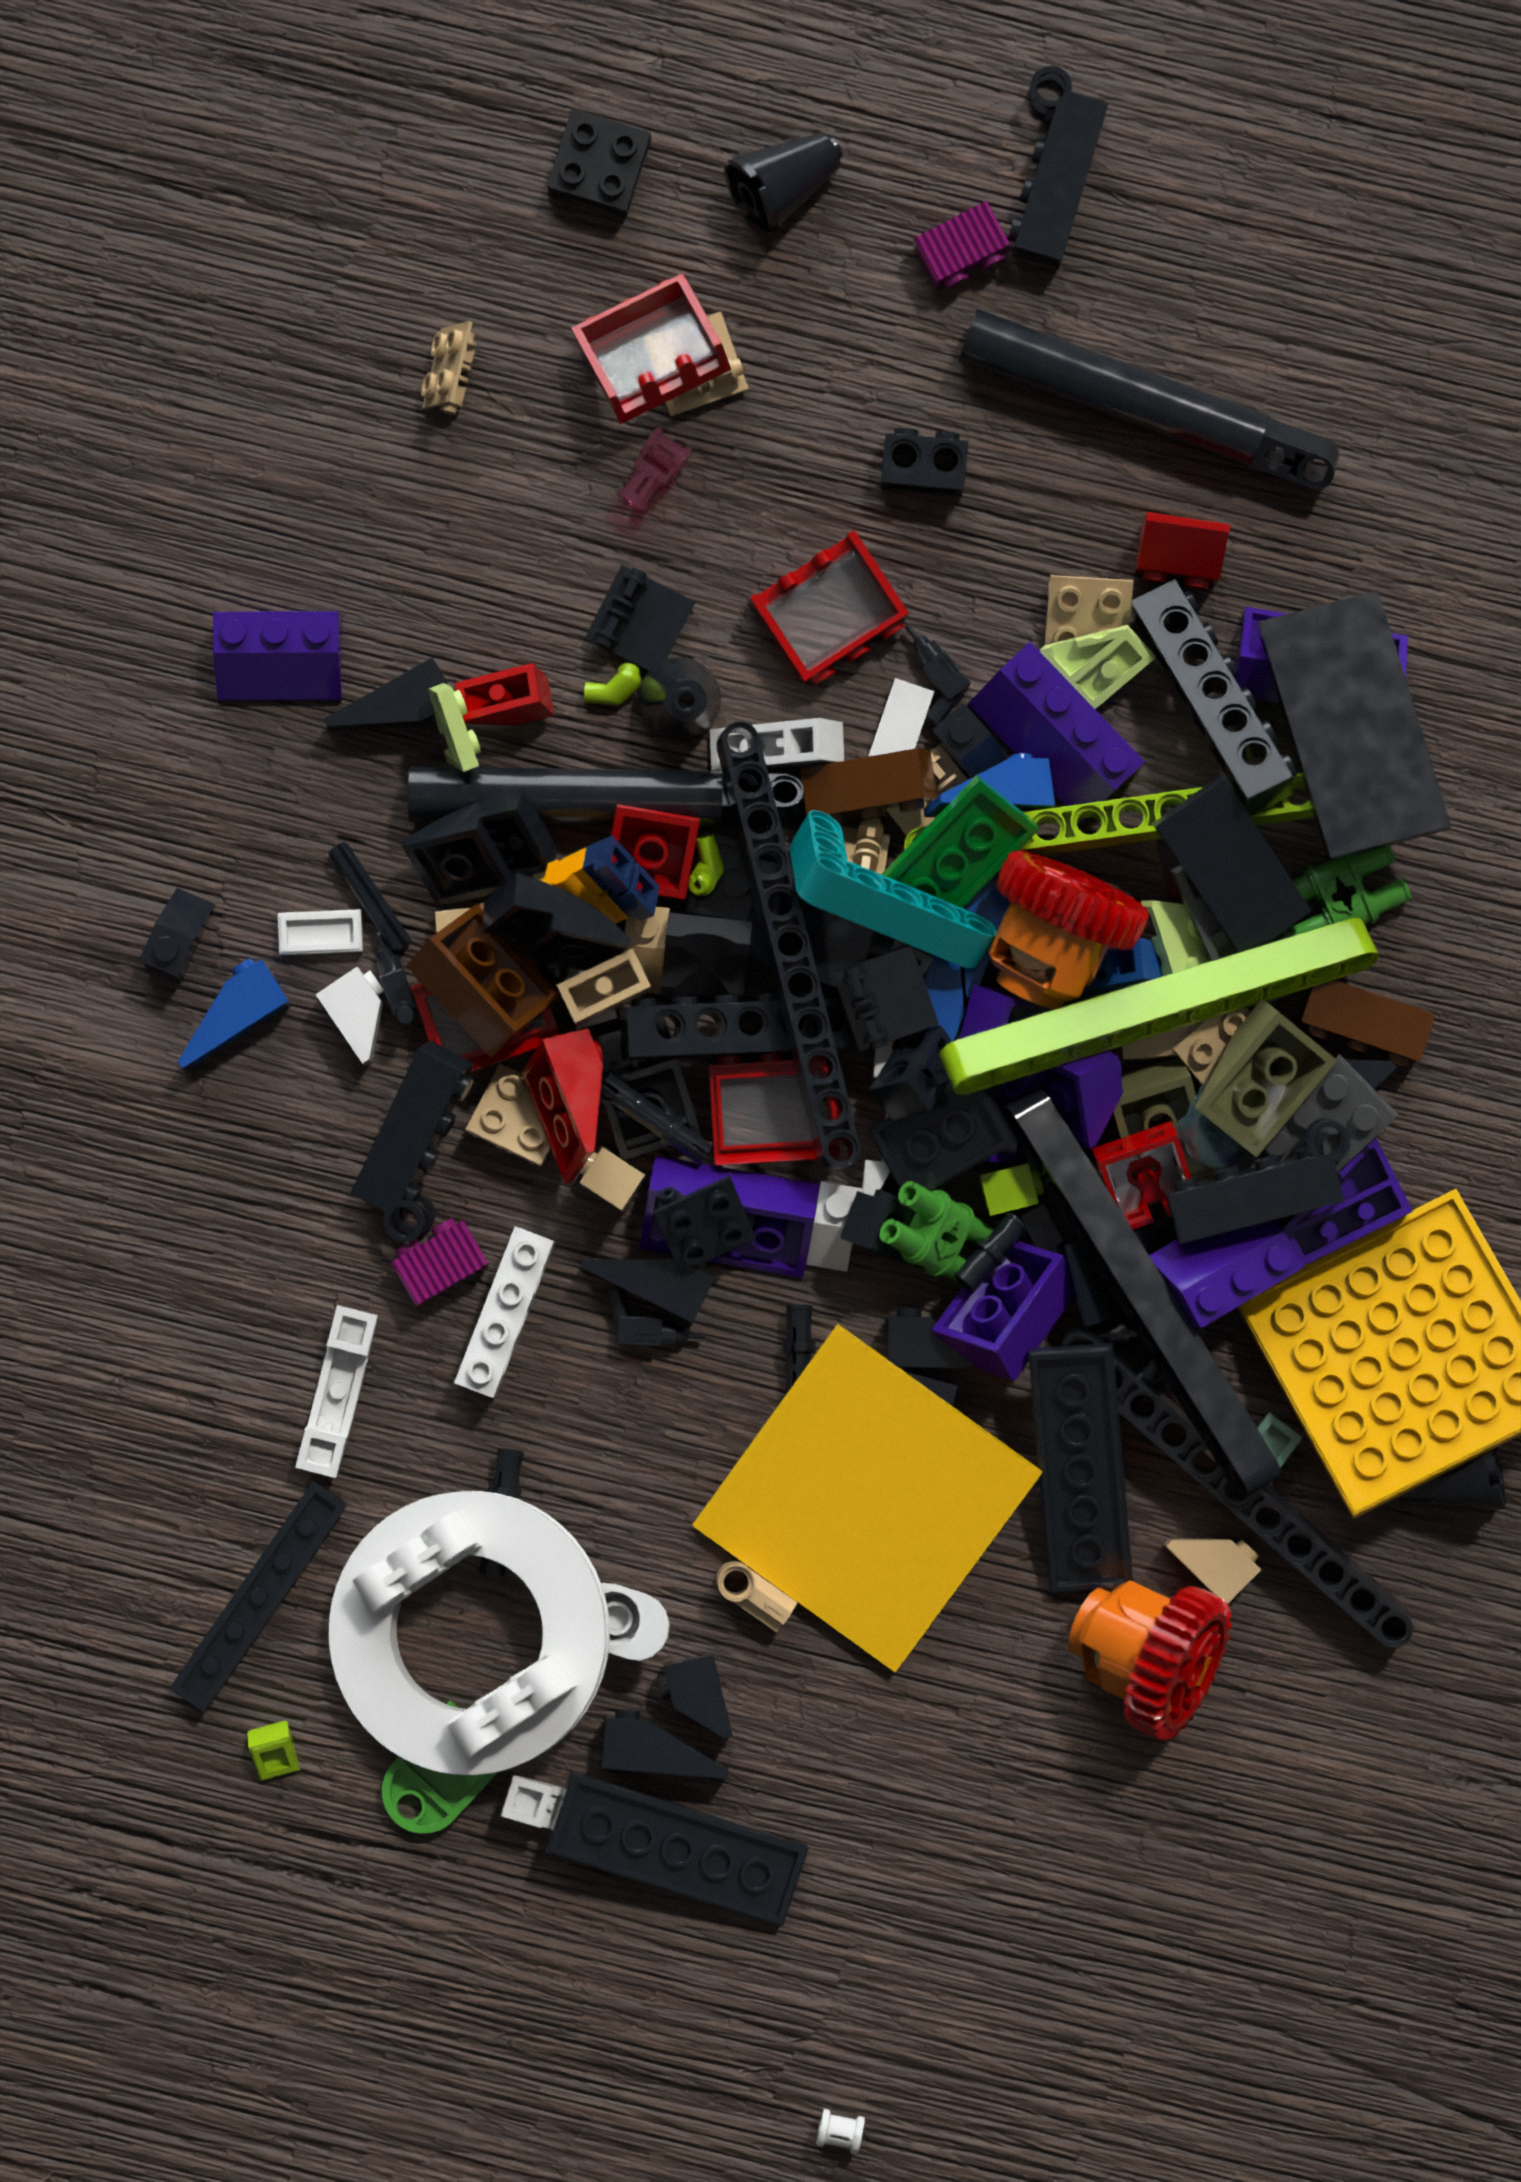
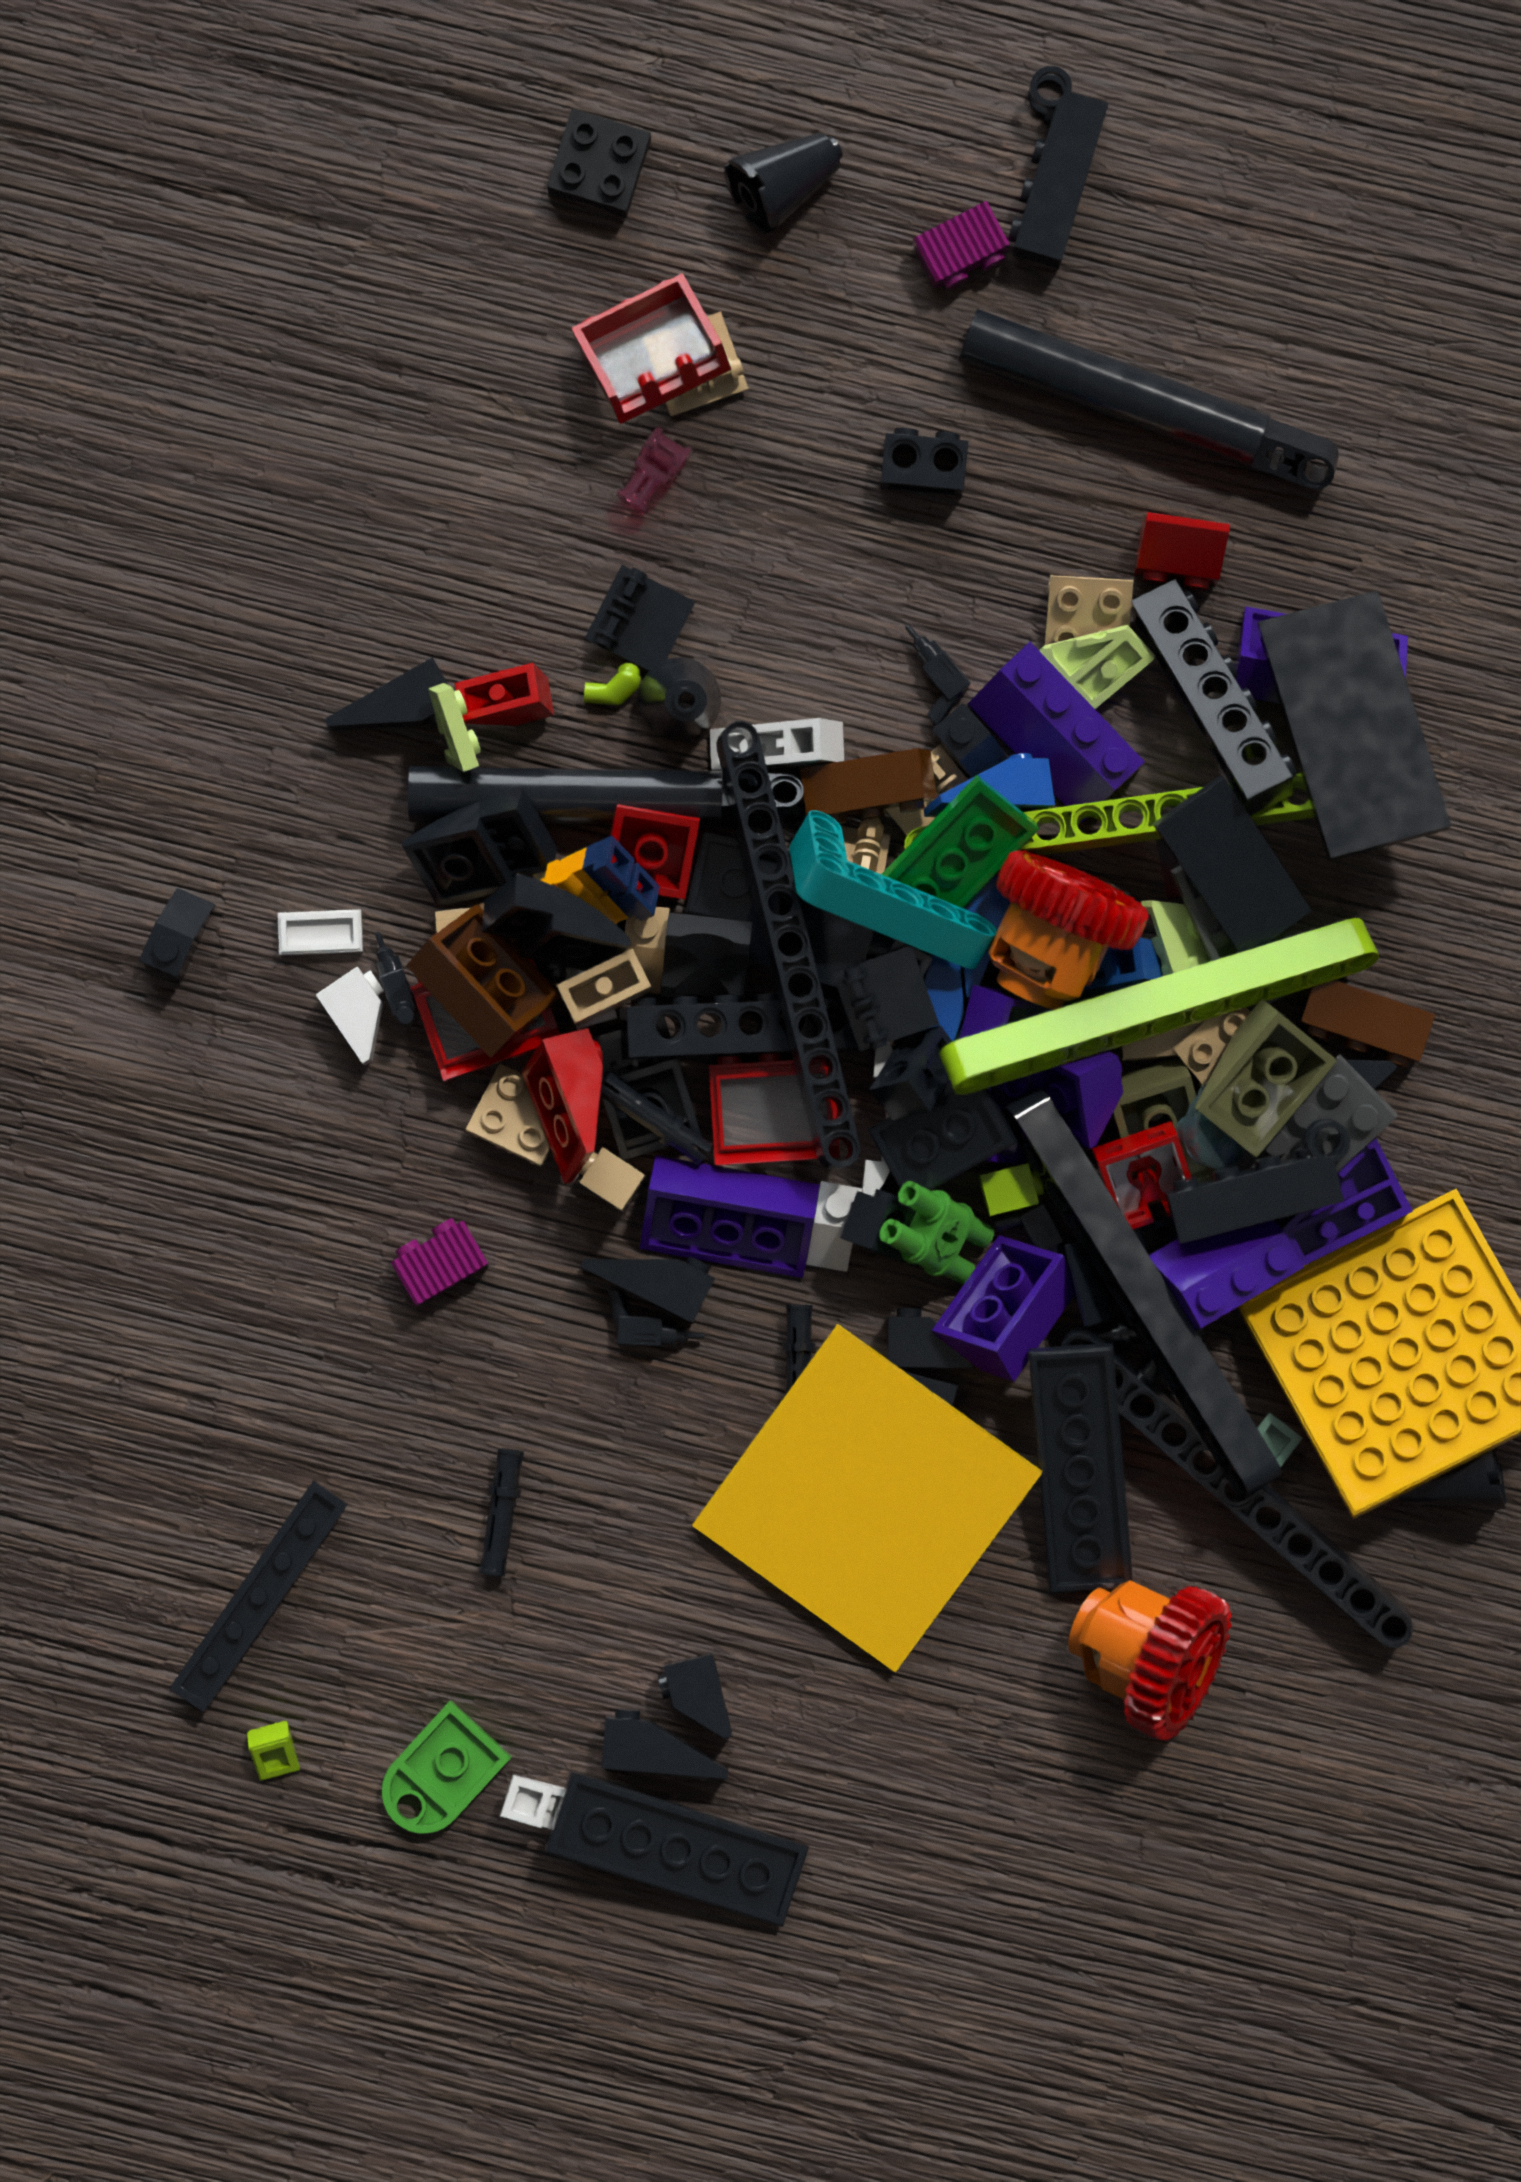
(239, 1007): blue slope -> none
(277, 655): dark purple slope -> none
(337, 1391): white slope -> none
(369, 897): black axle -> none
(409, 1138): black hinge -> none
(450, 349): tan hinge -> none
(504, 1312): white brick -> none
(529, 1709): white piece -> none
(636, 1623): white piece -> none
(702, 1223): black hinge -> none
(708, 869): lime arm -> none
(758, 1596): tan piece -> none
(830, 609): clear window -> none
(840, 2131): white bush -> none
(902, 718): white tile -> none
(990, 1252): black pin -> none
(1217, 1563): tan slope -> none
(1348, 872): bright green pin -> none

